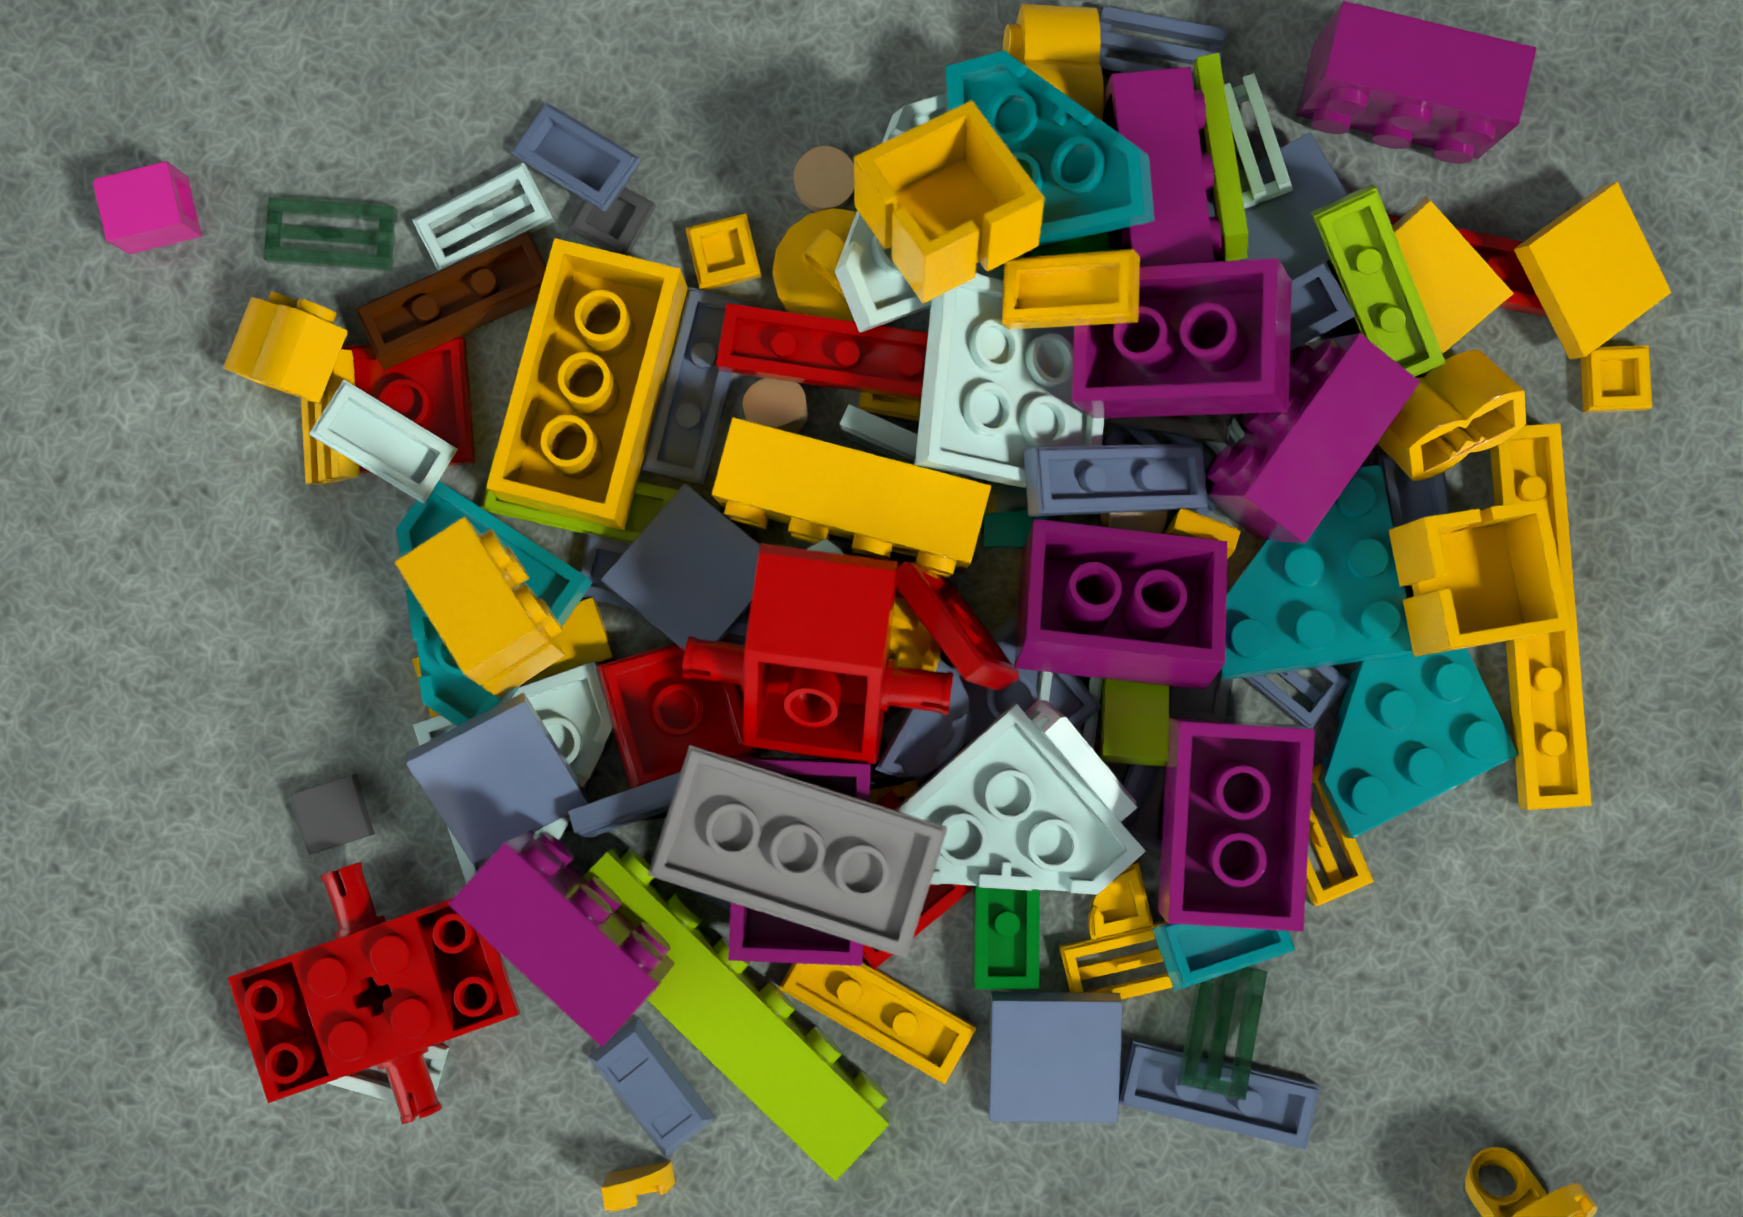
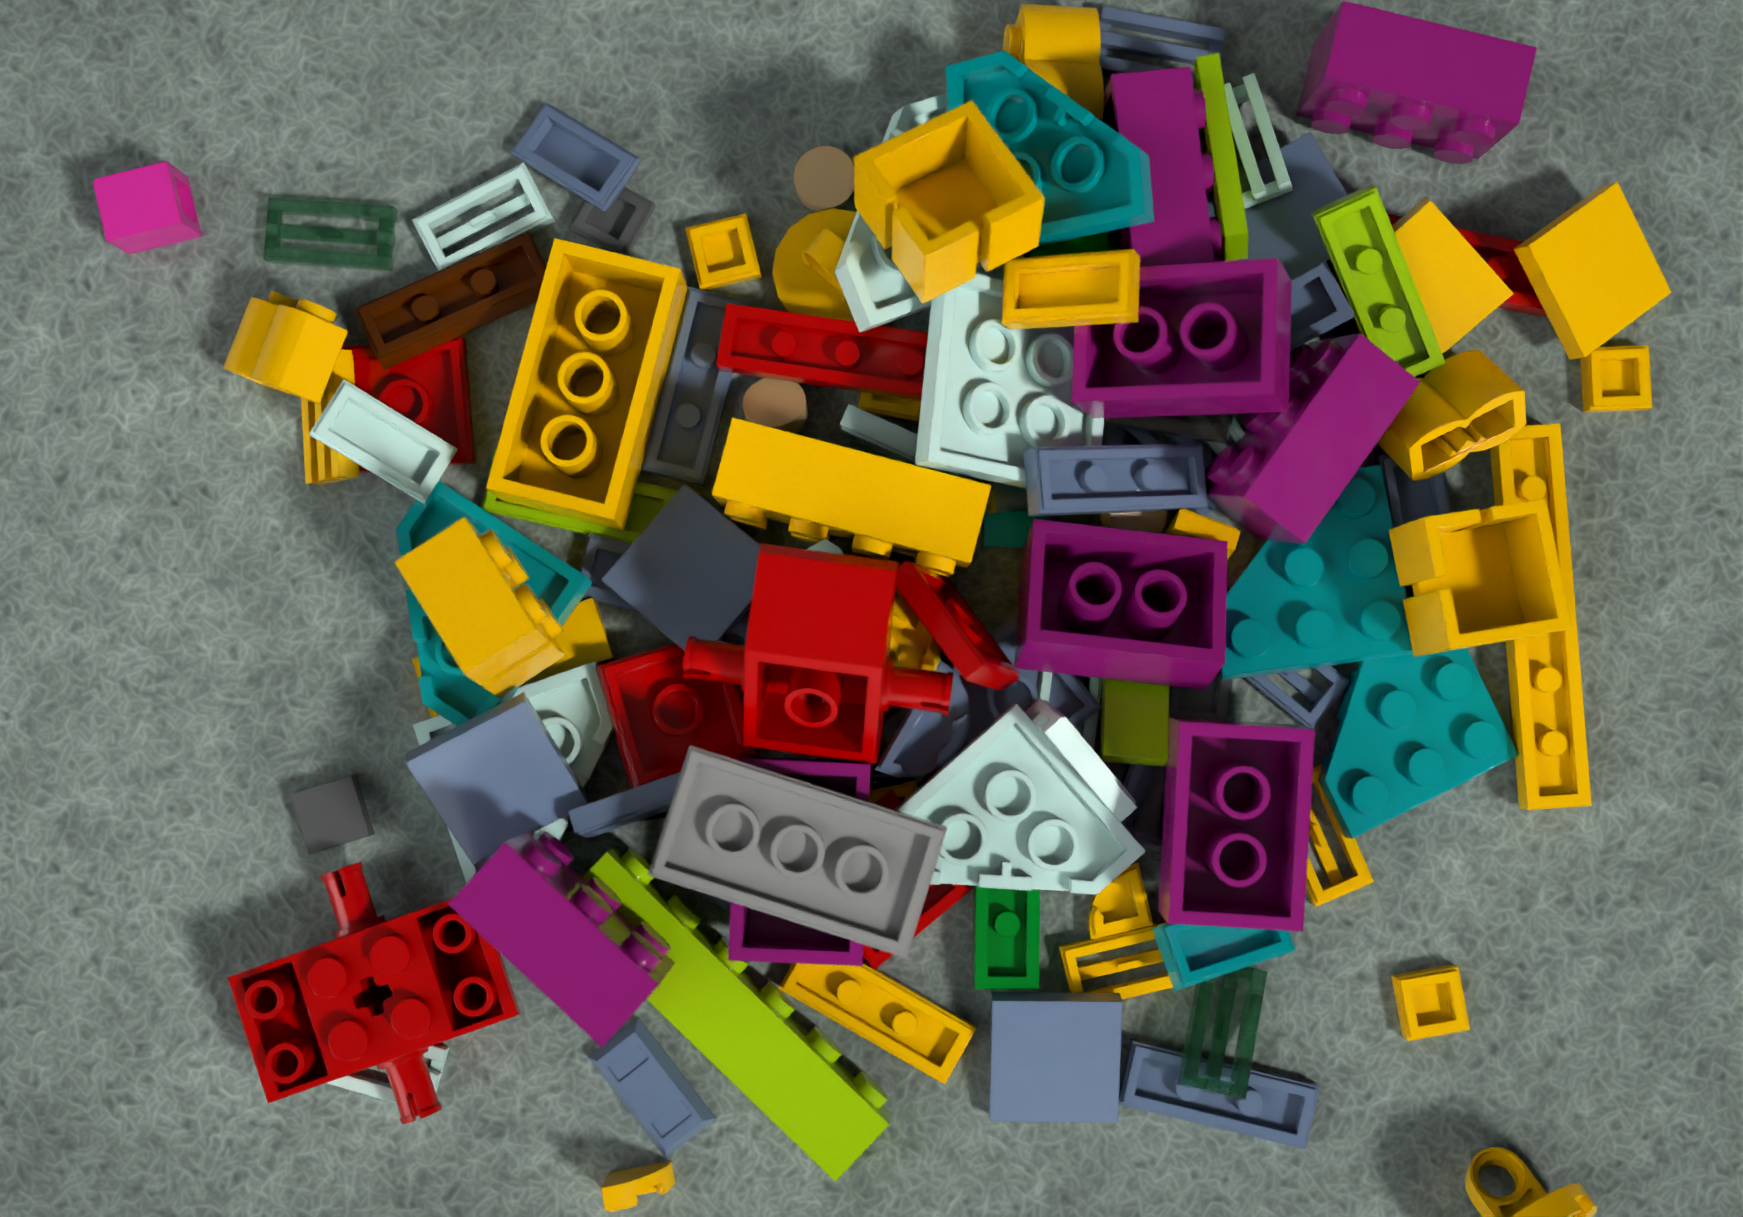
(1430, 1002): none -> yellow tile

